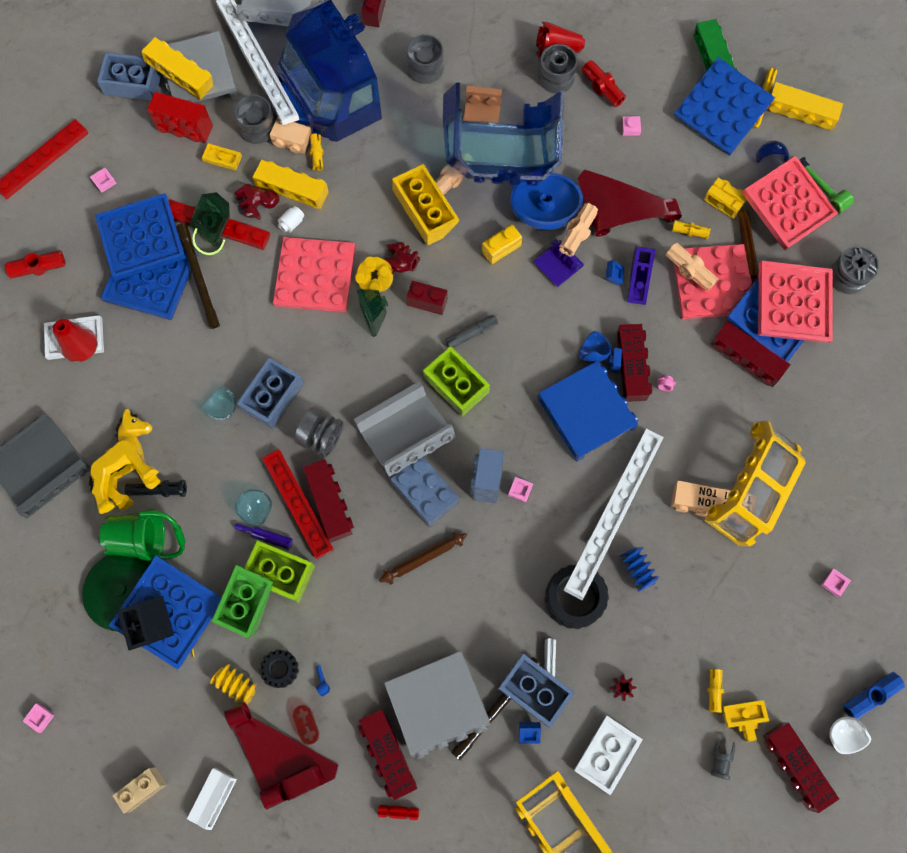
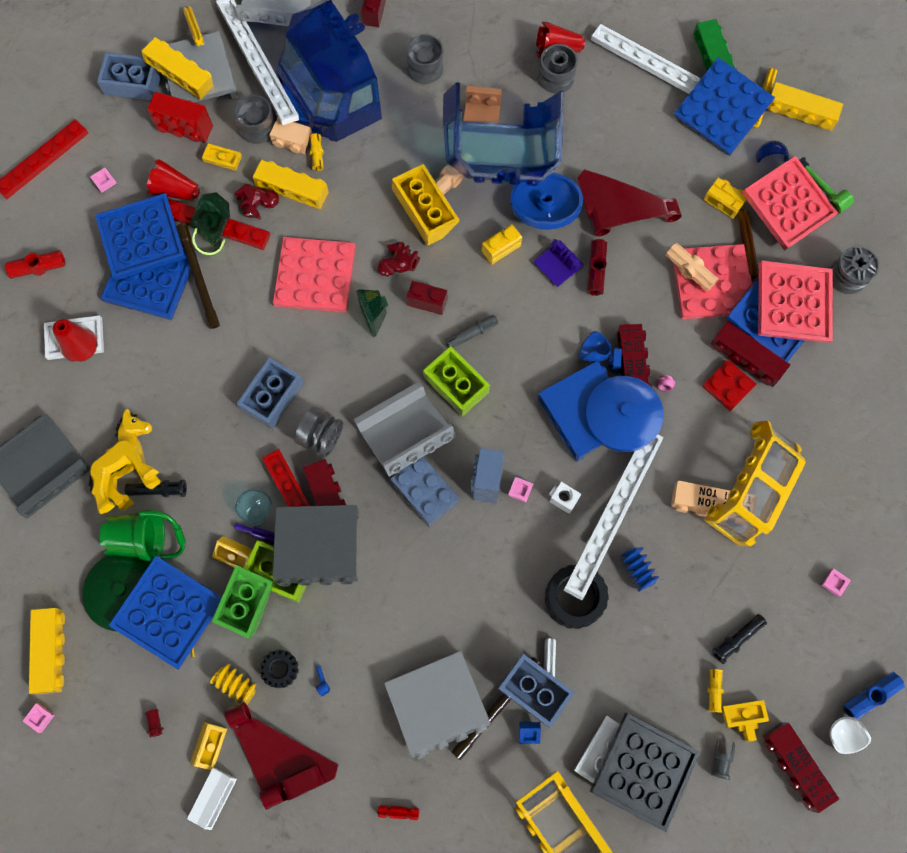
(46, 651): none -> yellow brick
(139, 790): tan brick -> none
(145, 623): black slope -> none
(153, 723): none -> dark red pin
(172, 182): none -> red cone
(193, 26): none -> yellow axle
(208, 746): none -> yellow slope
(220, 404): clear light blue helmet -> none
(231, 552): none -> yellow slope
(290, 219): white brick -> none
(301, 727): clear red beam -> none
(315, 545): none -> dark grey panel
(384, 274): yellow plate -> none
(387, 754): dark red brick -> none
(423, 557): reddish brown wheel -> none
(568, 505): none -> white brick
(578, 229): light nougat piece -> none
(597, 276): none -> dark red piece
(603, 83): red piece -> none
(615, 272): blue plate -> none
(616, 687): dark red gear -> none
(624, 413): none -> blue dish
(631, 126): bright pink plate -> none
(640, 275): dark purple slope -> none
(645, 59): none -> white plate
(645, 772): none -> black plate
(691, 229): yellow pin -> none
(729, 385): none -> red plate
(733, 643): none -> black pin

